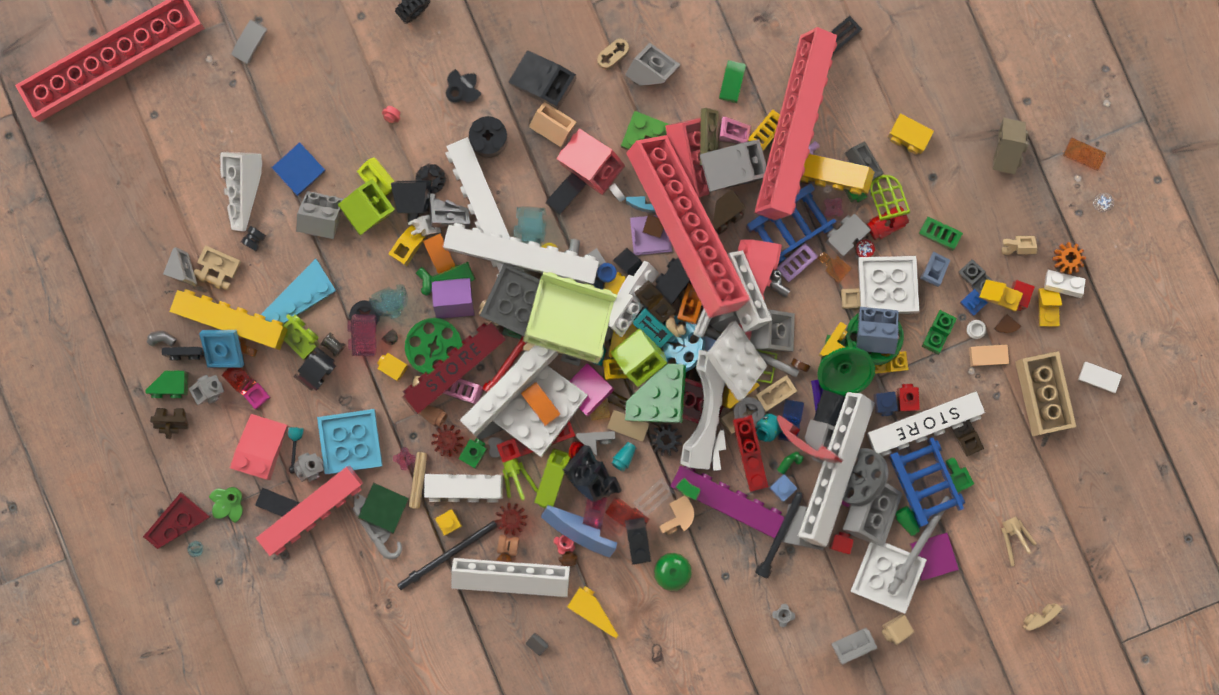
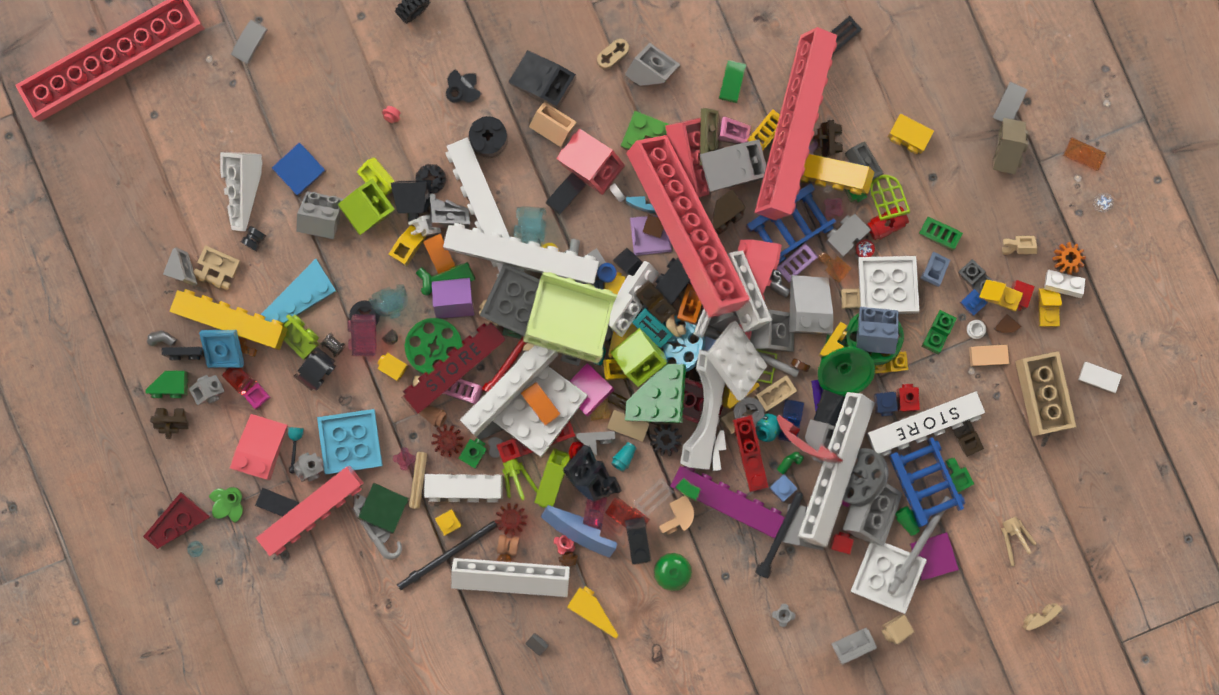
(810, 306): none -> light grey slope
(826, 138): none -> dark brown hips
(1010, 102): none -> light grey slope

